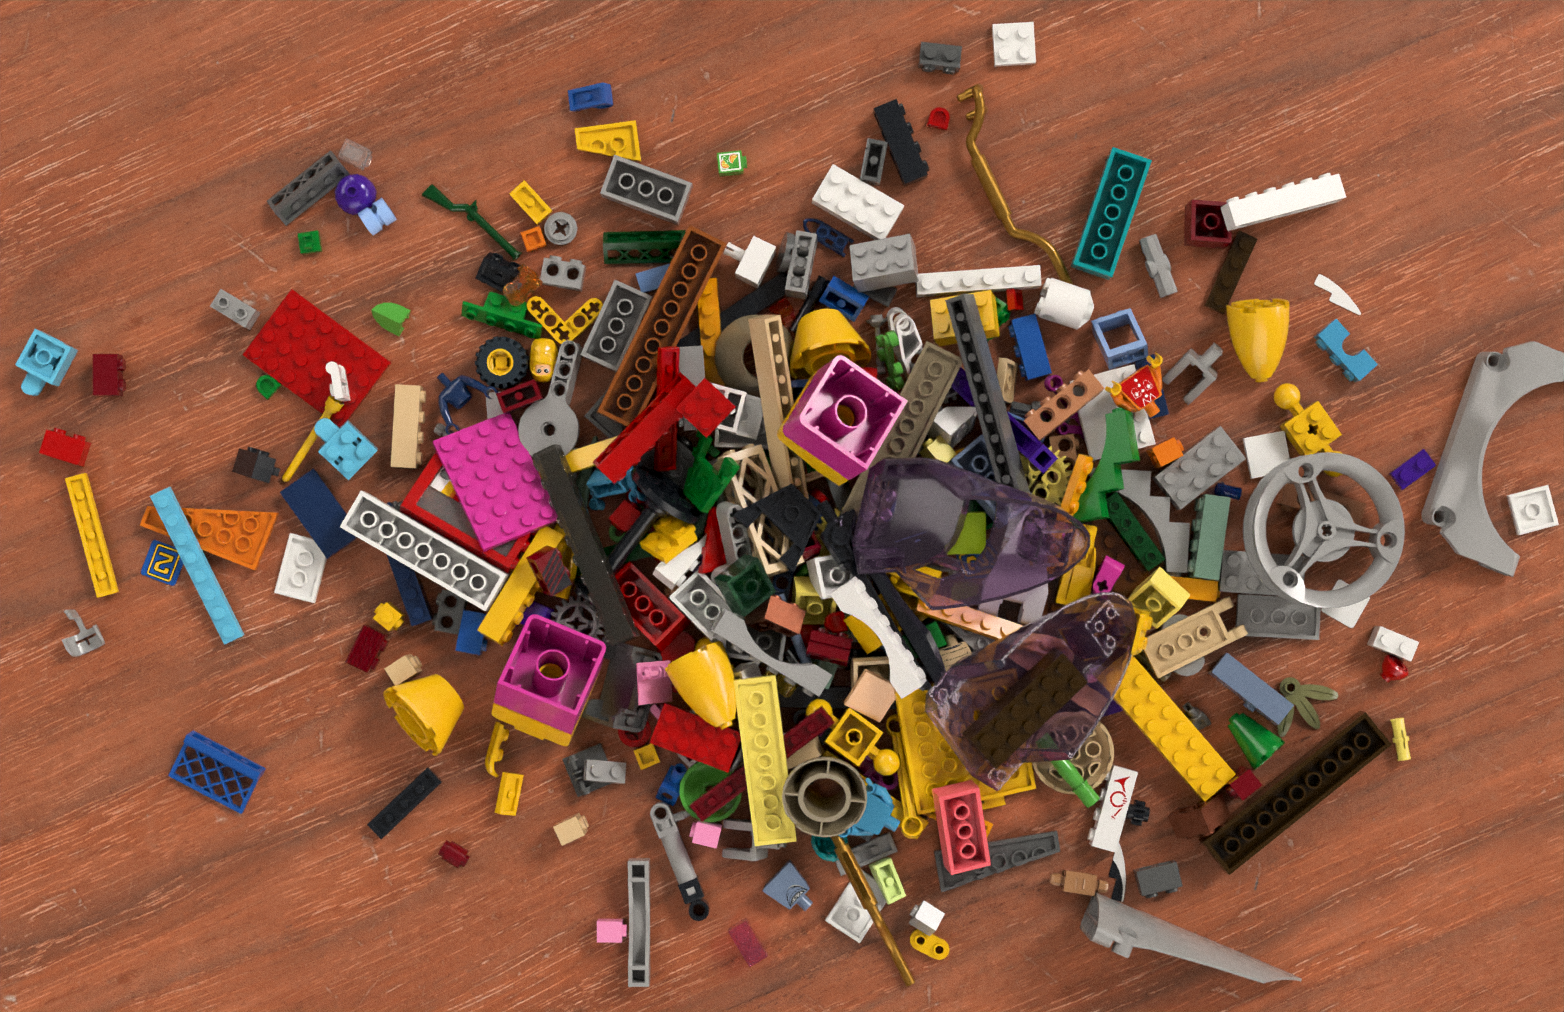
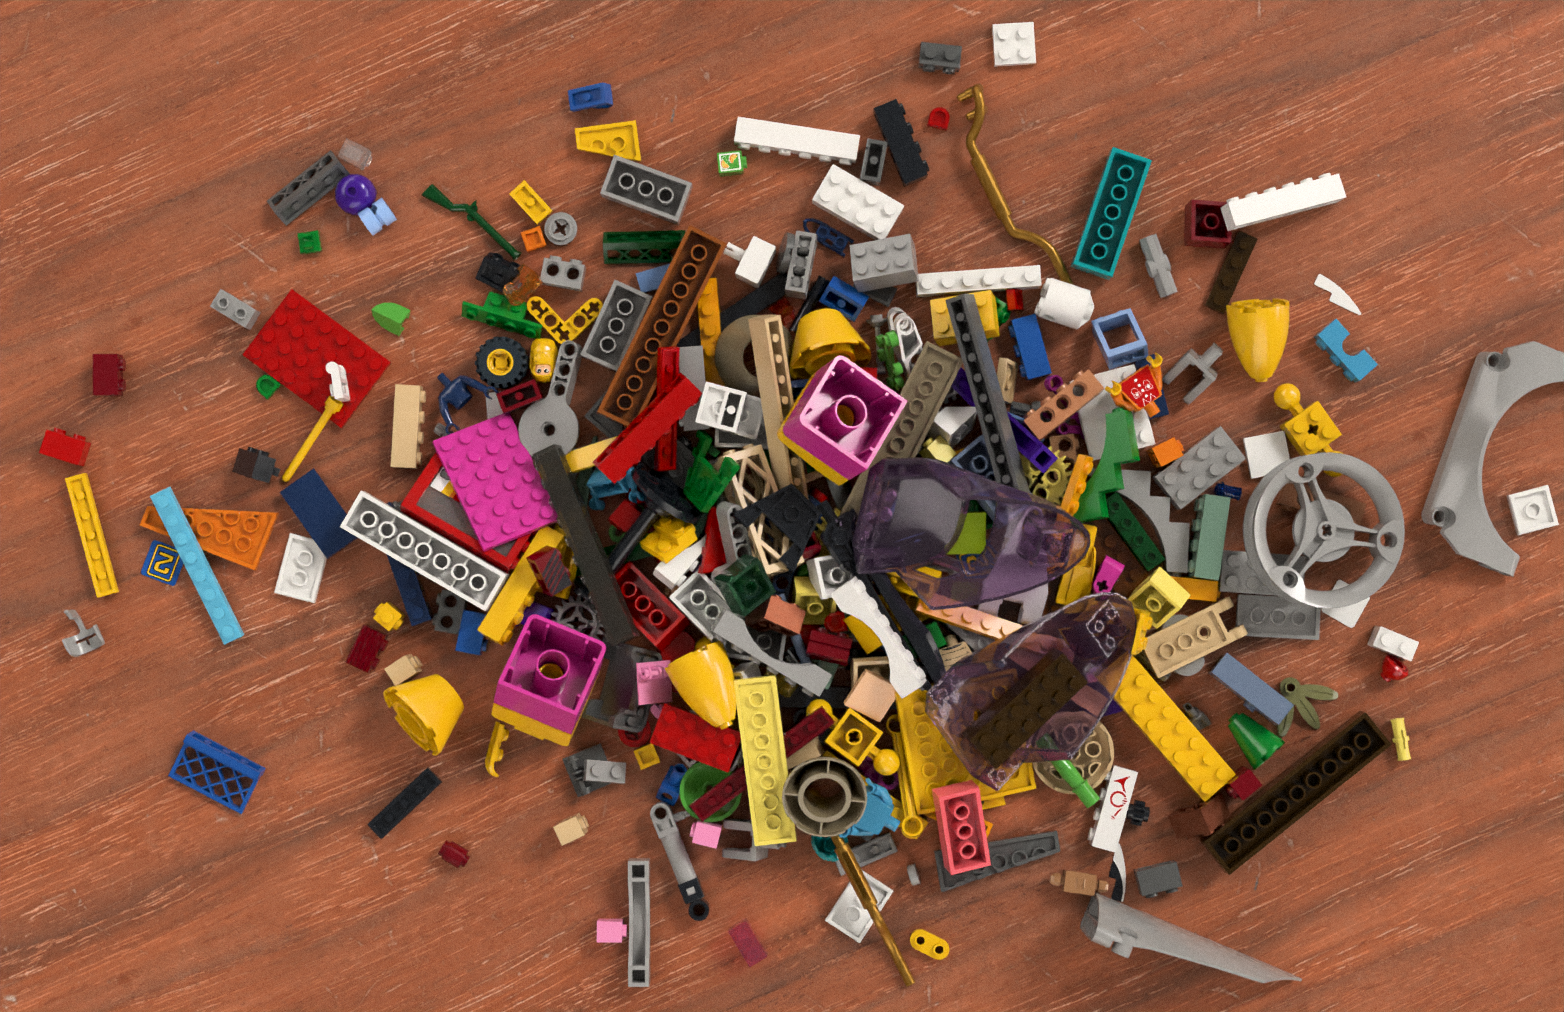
(45, 361): medium azure brick -> none
(343, 447): medium azure brick -> none
(509, 793): yellow plate -> none
(705, 407): red brick -> none
(788, 887): sand blue torso -> none
(796, 140): none -> white brick
(887, 879): yellowish green slope -> none
(913, 874): none -> light grey tile
(925, 918): brick -> none
(1412, 469): dark purple plate -> none

